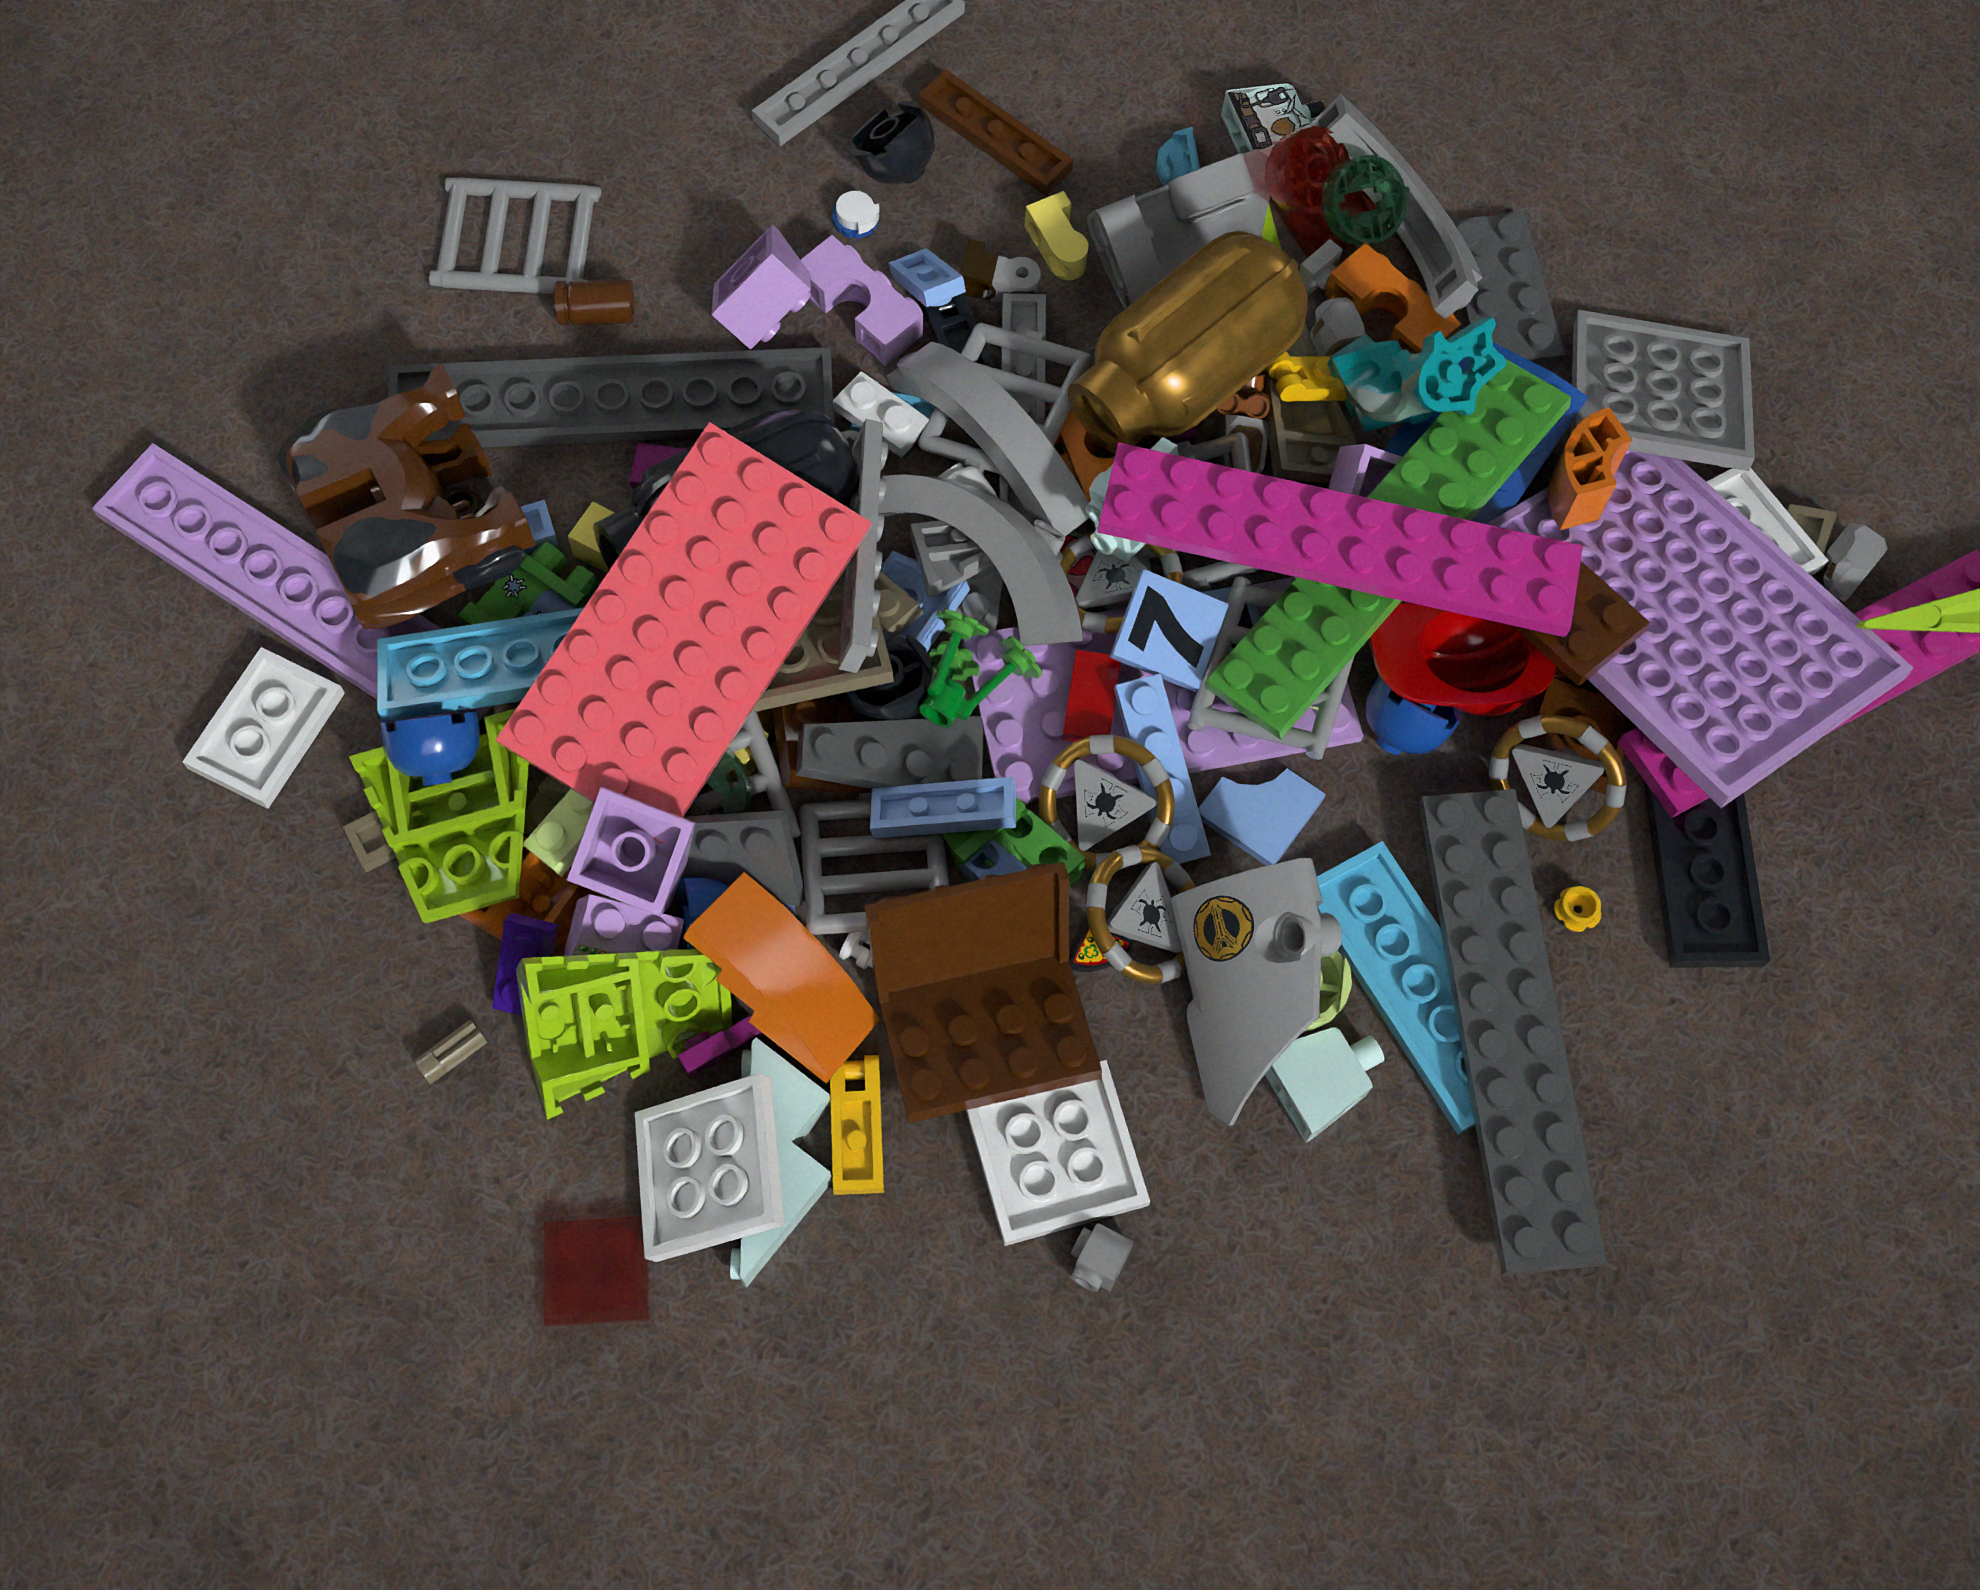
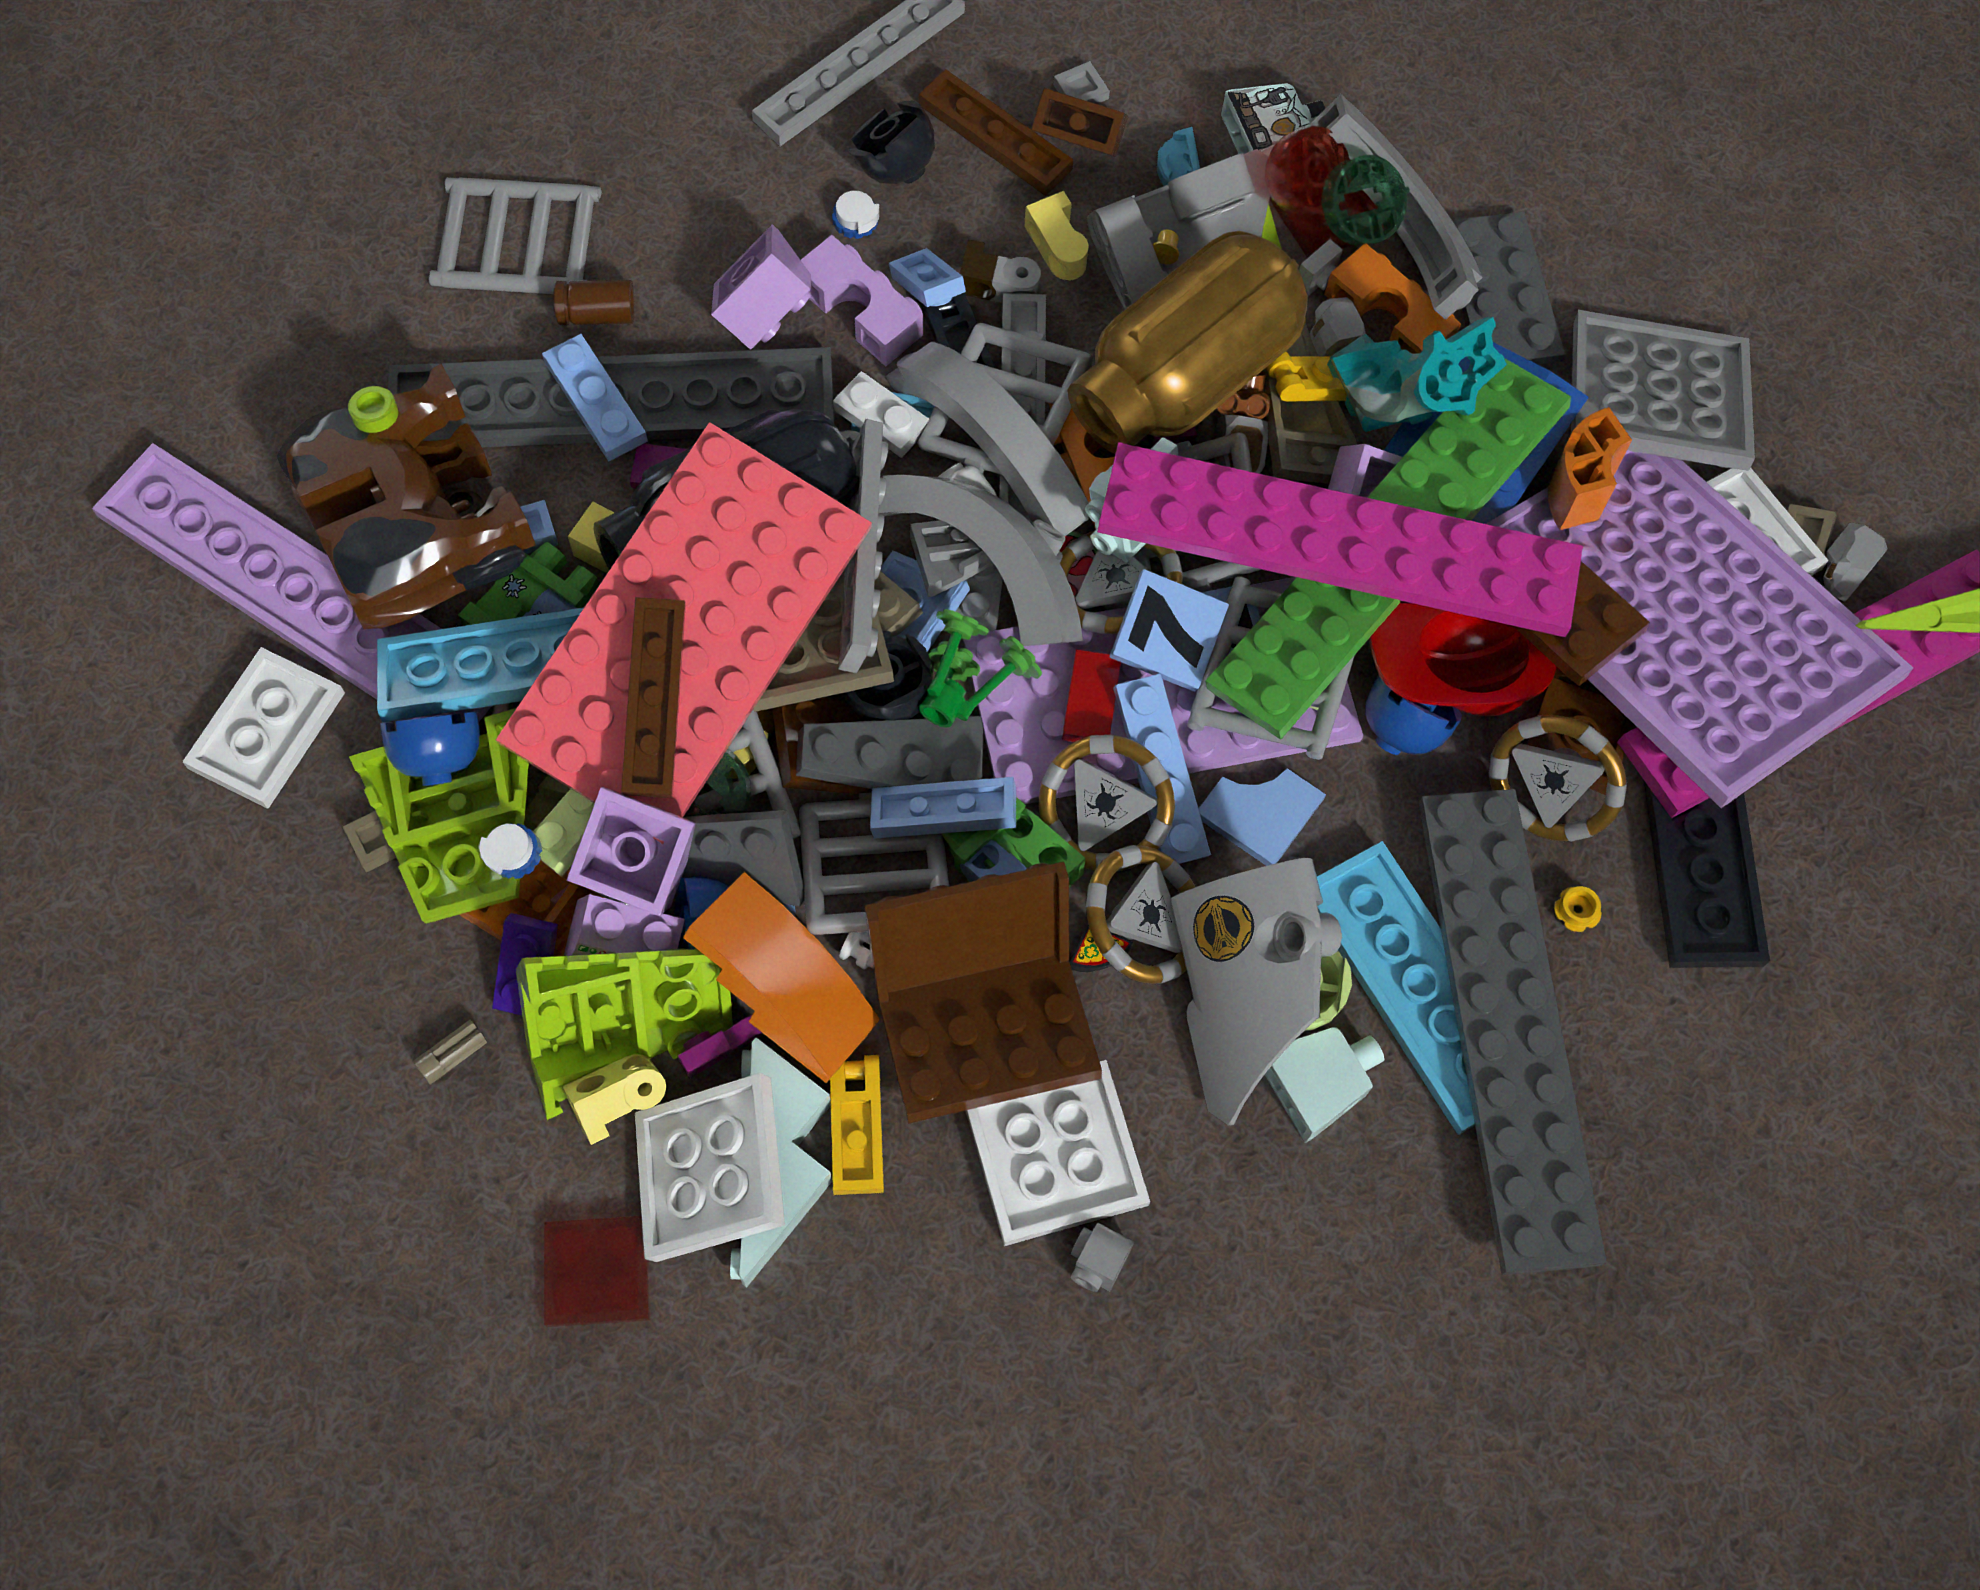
(373, 409): none -> lime tile
(511, 850): none -> white piece
(594, 397): none -> light blue plate
(613, 1093): none -> light yellow leg
(653, 698): none -> reddish brown plate
(1079, 122): none -> reddish brown brick
(1082, 83): none -> light grey tile
(1166, 247): none -> yellow piece

